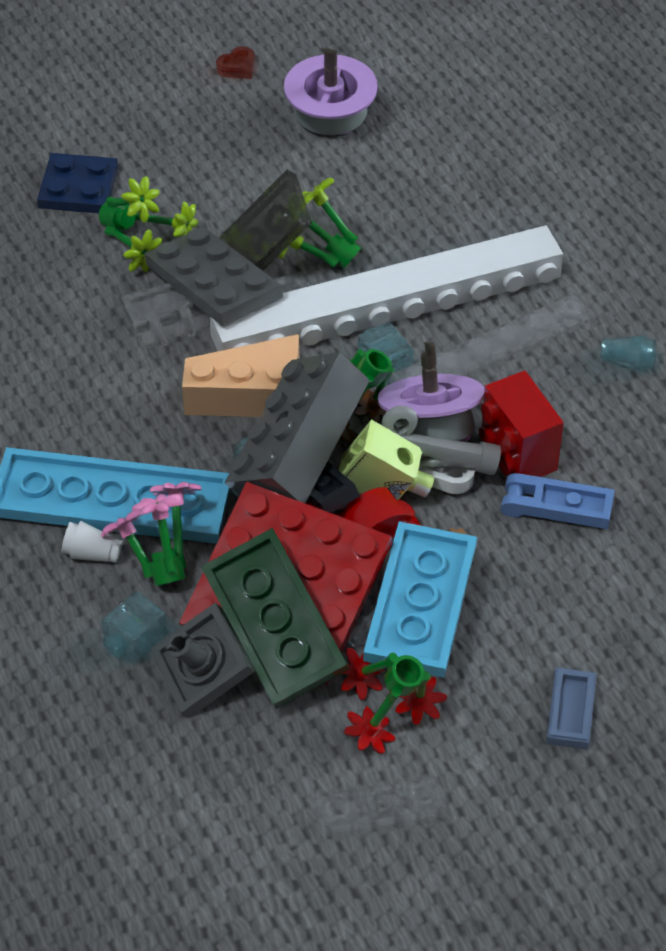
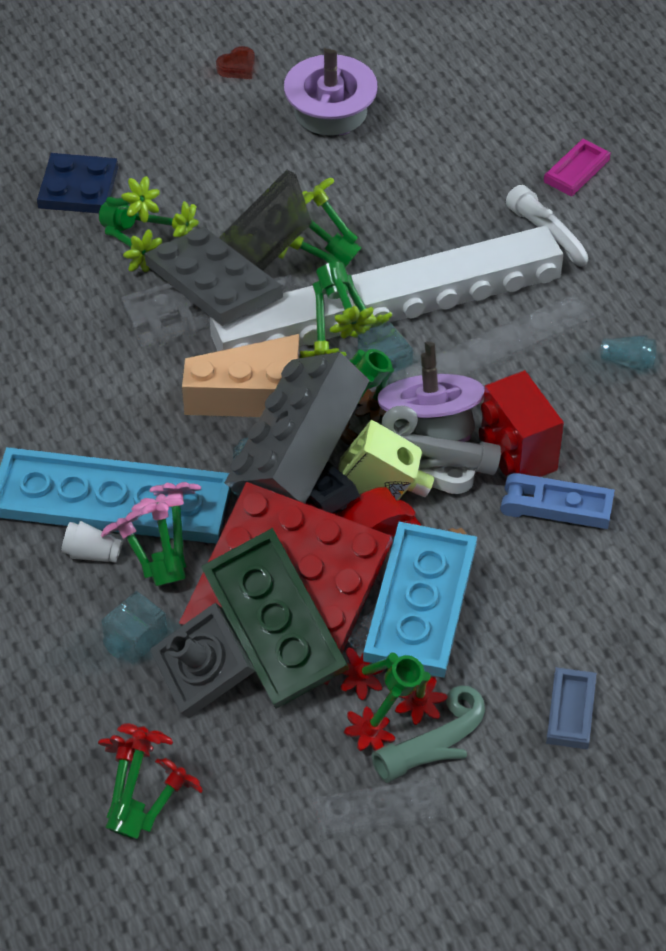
(125, 813): none -> plant
(337, 284): none -> plant
(395, 760): none -> sand green plant
(526, 204): none -> white plant
(577, 167): none -> dark pink tile

